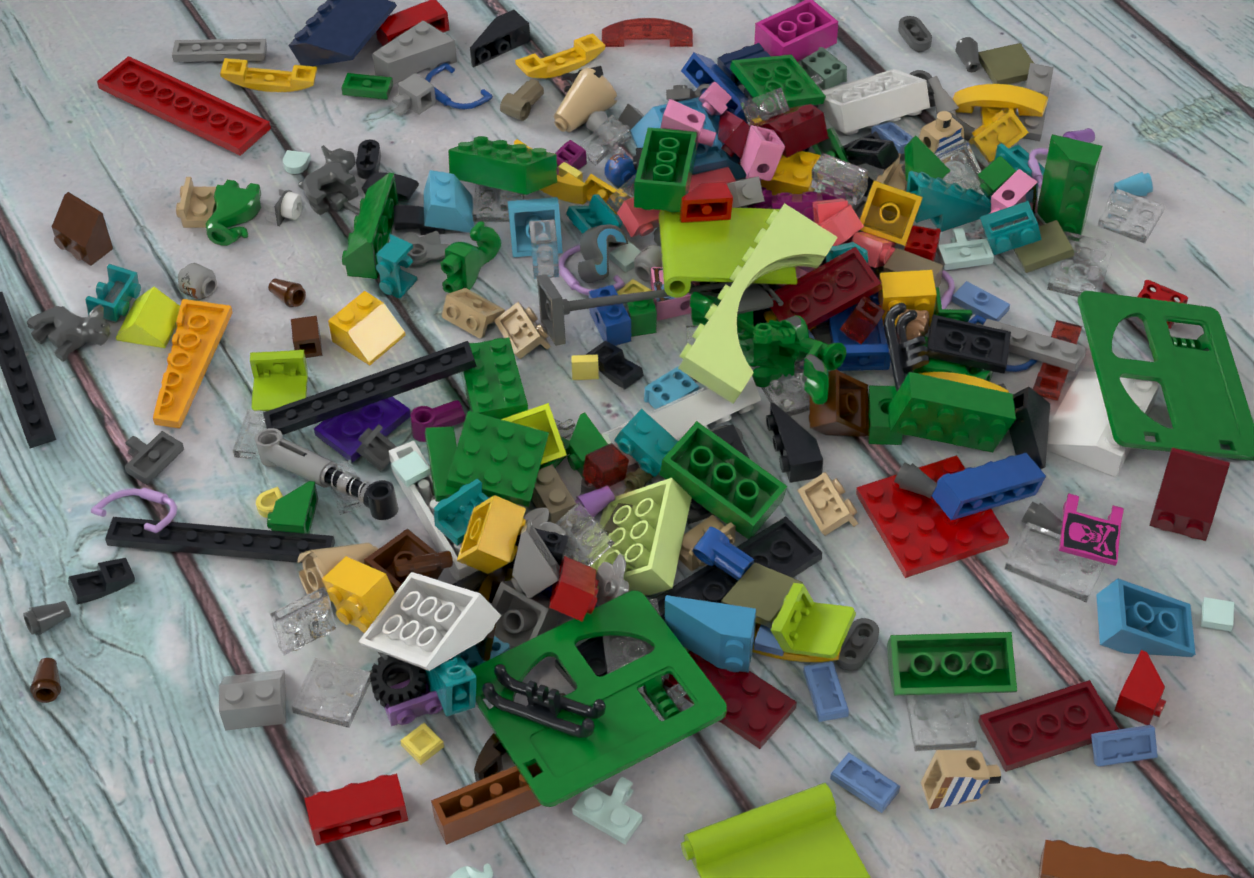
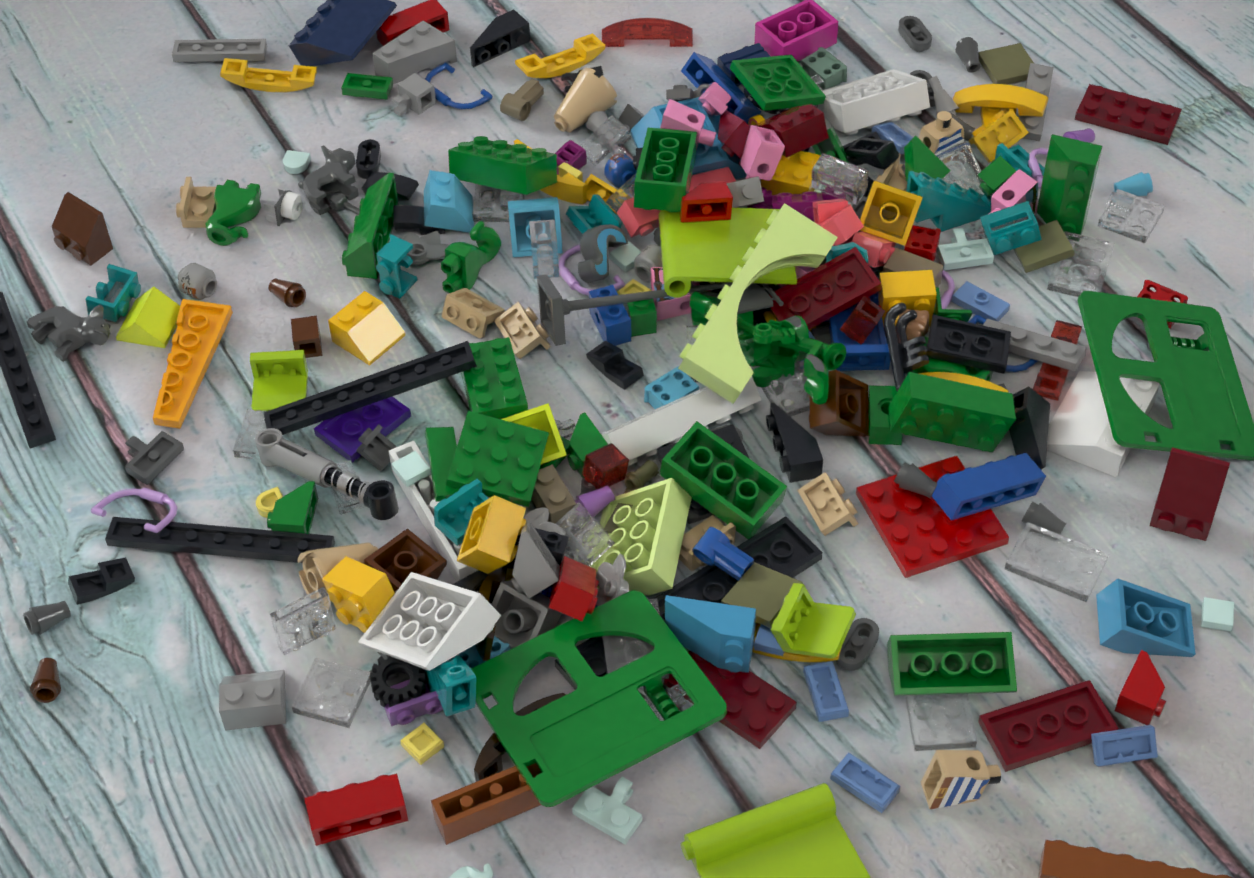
(184, 105): red plate -> none
(423, 563): reddish brown axle -> none
(440, 416): magenta piece -> none
(543, 705): black piece -> none
(584, 367): light yellow tile -> none
(645, 442): teal bracket -> none
(765, 106): clear plate -> none
(1090, 535): flag -> none
(1128, 114): none -> dark red plate

